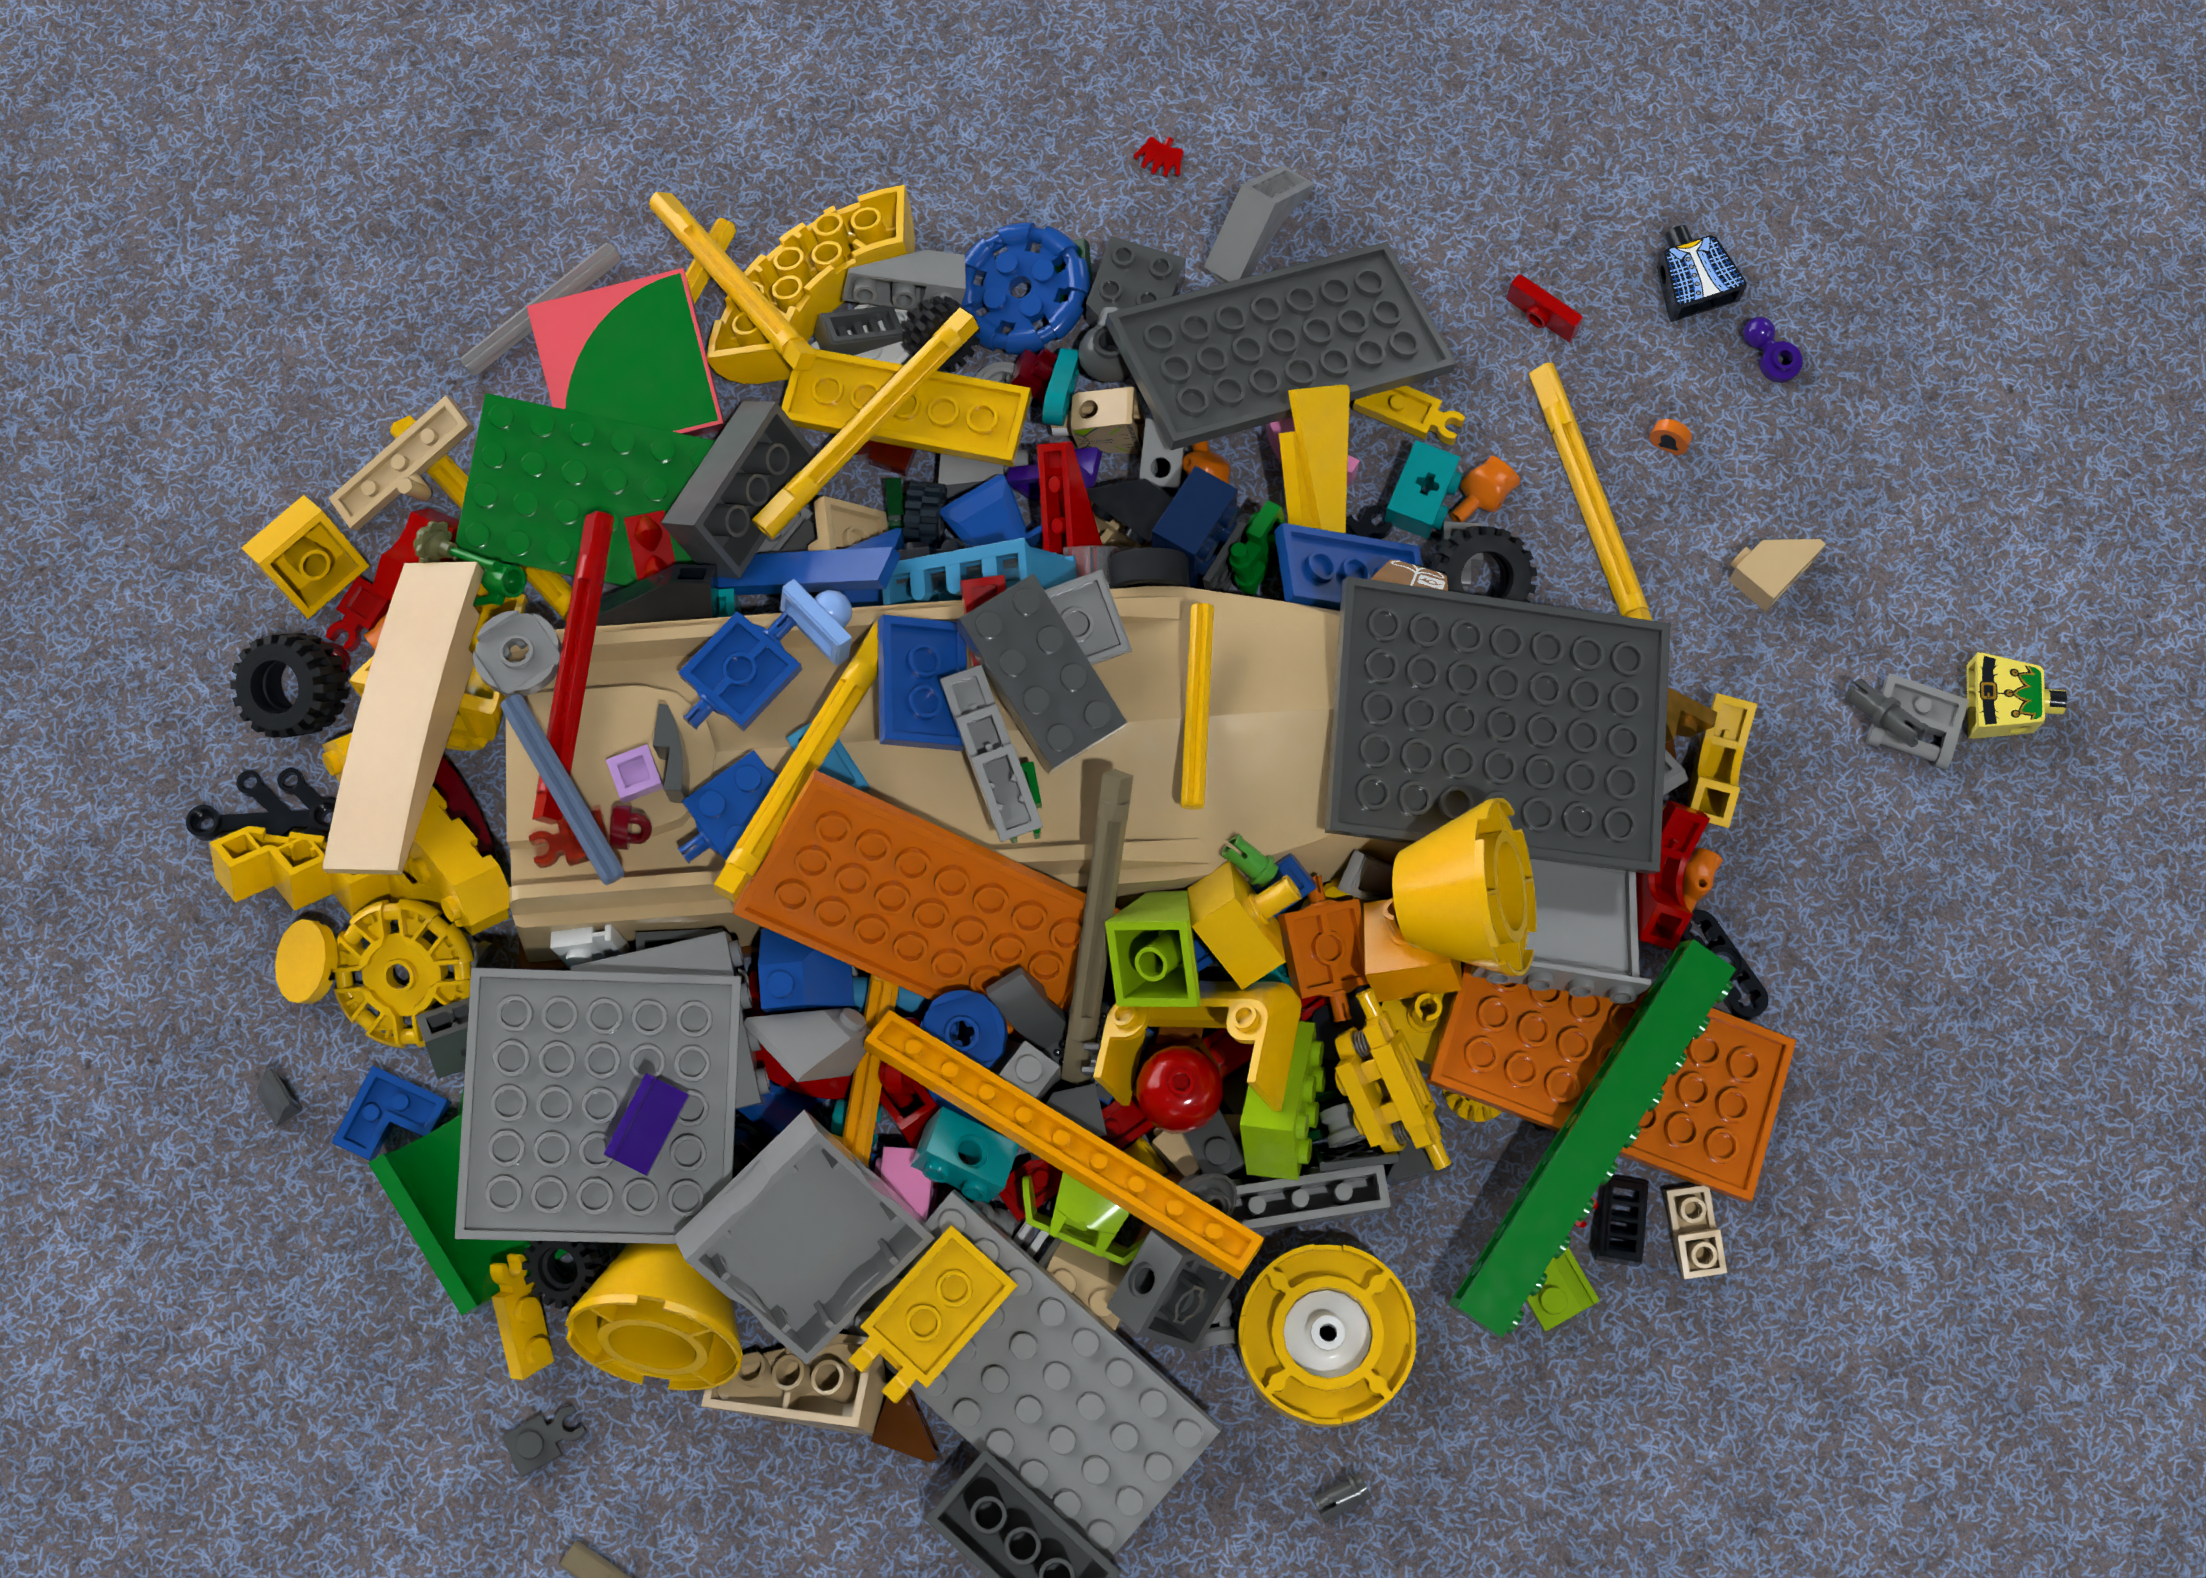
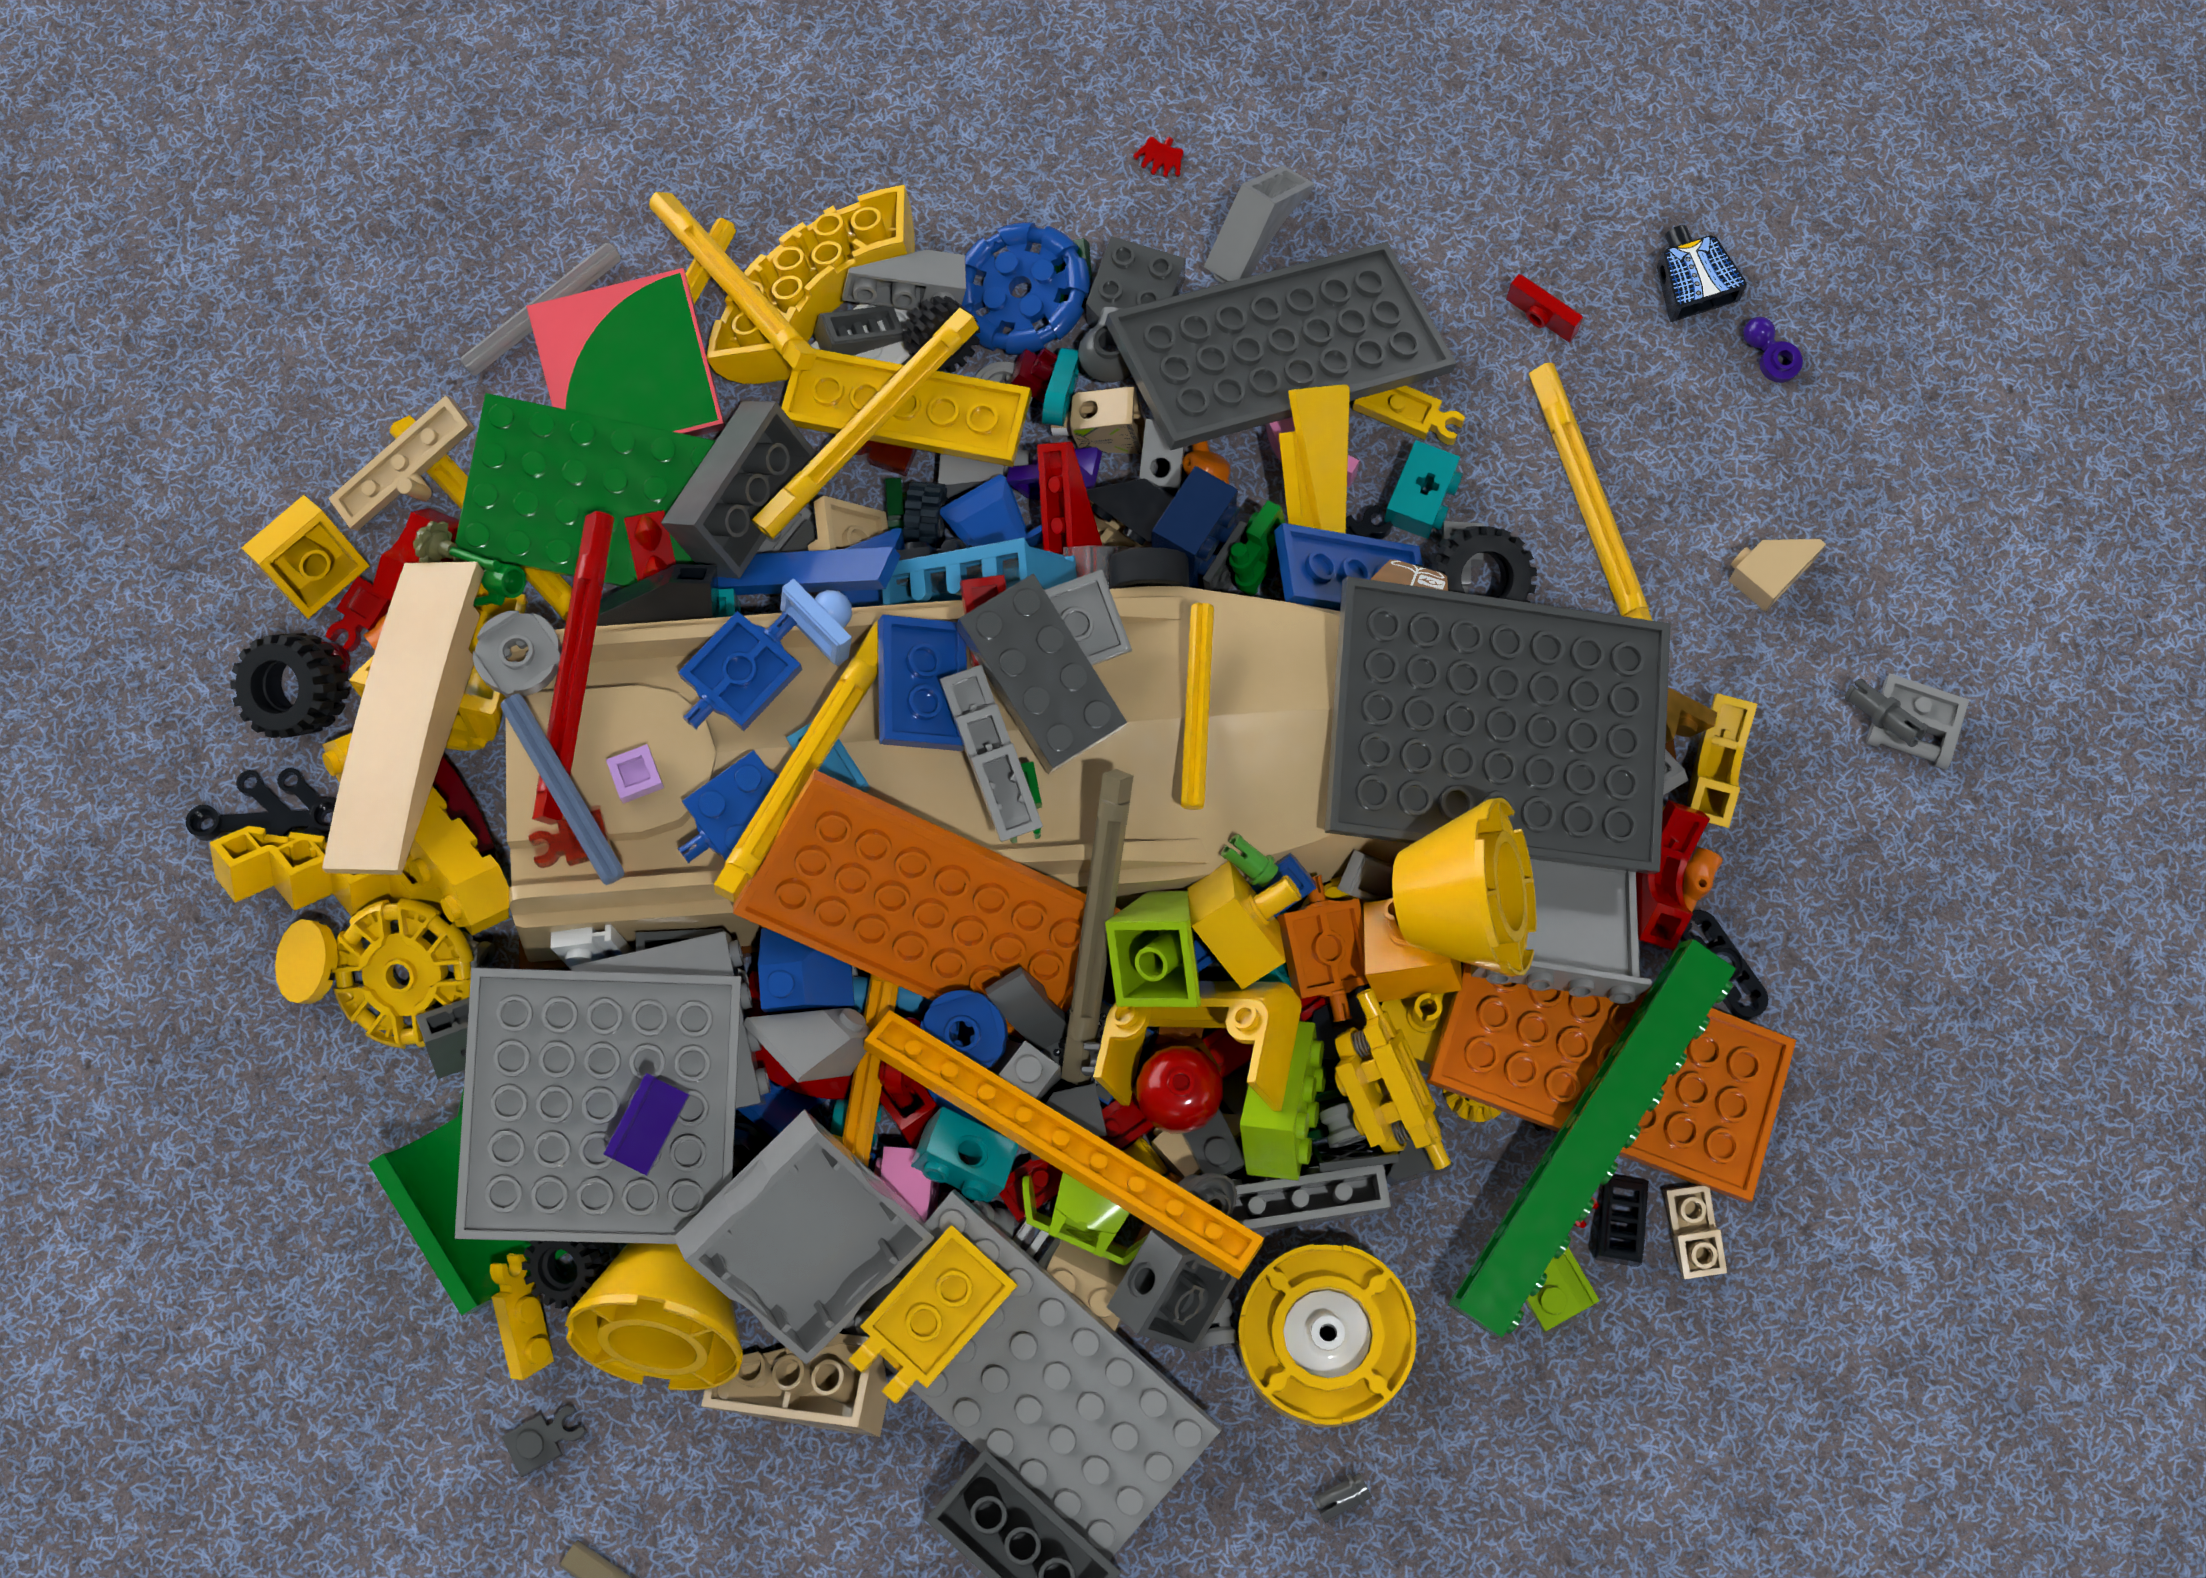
(278, 1097): dark grey slope -> none
(380, 1105): blue plate -> none
(621, 828): dark red tile -> none
(671, 747): dark grey slope -> none
(906, 1429): reddish brown slope -> none
(1485, 488): orange piece -> none
(1671, 436): orange tile -> none
(2008, 697): light yellow torso -> none

